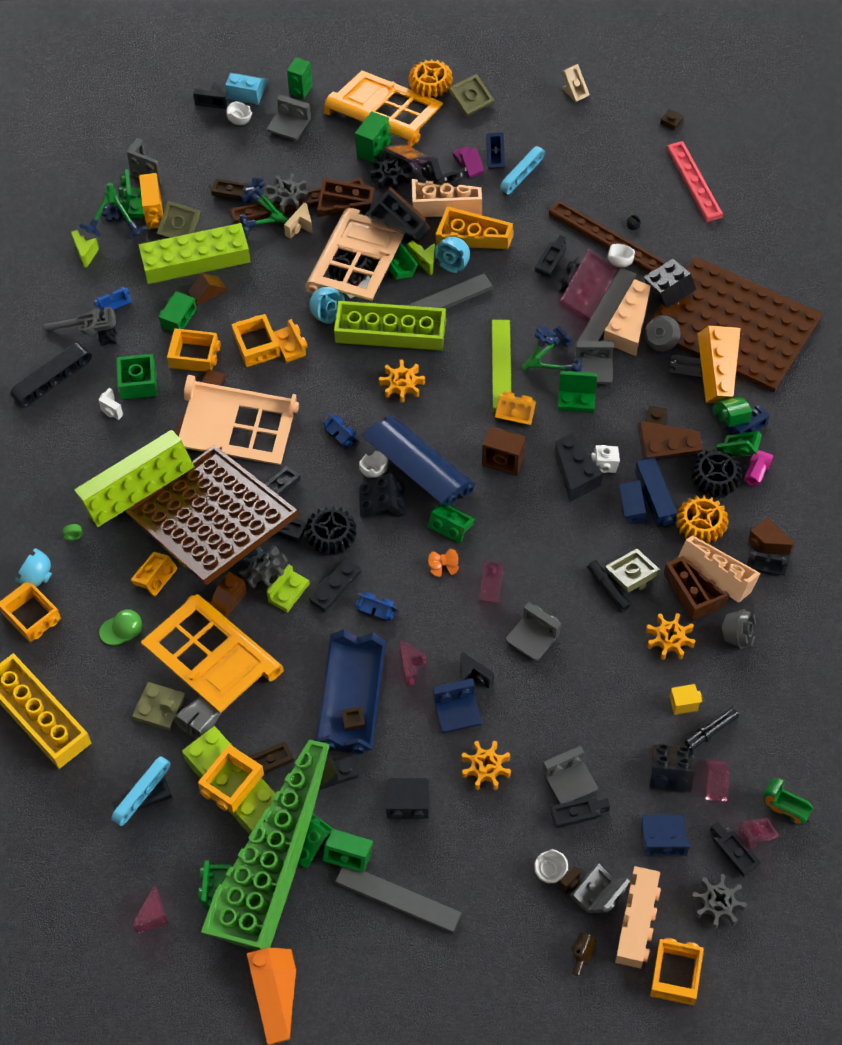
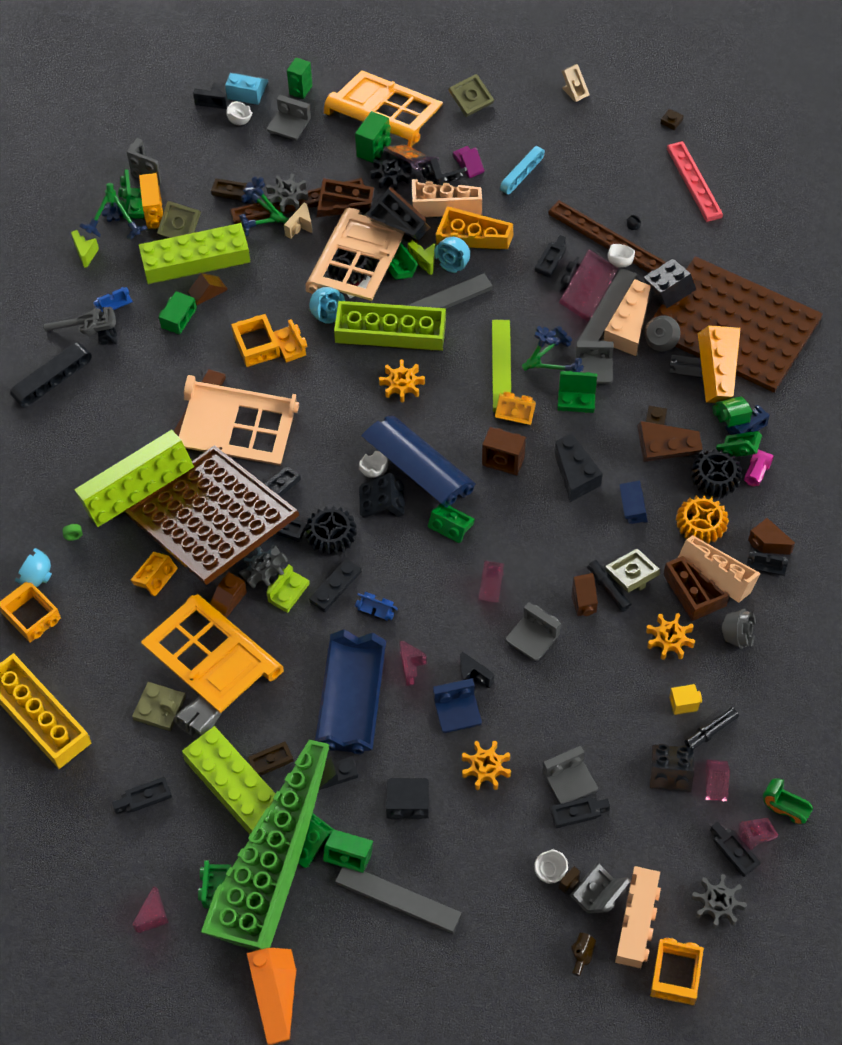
(109, 406): white bracket -> none
(121, 628): bright green cap -> none
(137, 376): green brick -> none
(140, 791): medium azure beam -> none
(192, 337): light orange window -> none
(242, 761): light orange window -> none
(334, 425): blue hinge -> none
(353, 718): dark brown plate -> none
(430, 78): light orange gear -> none
(449, 560): orange piece -> none
(495, 149): dark blue slope -> none
(584, 595): none -> reddish brown slope
(606, 458): white brick -> none
(656, 492): dark blue brick -> none
(664, 835): dark blue bracket -> none

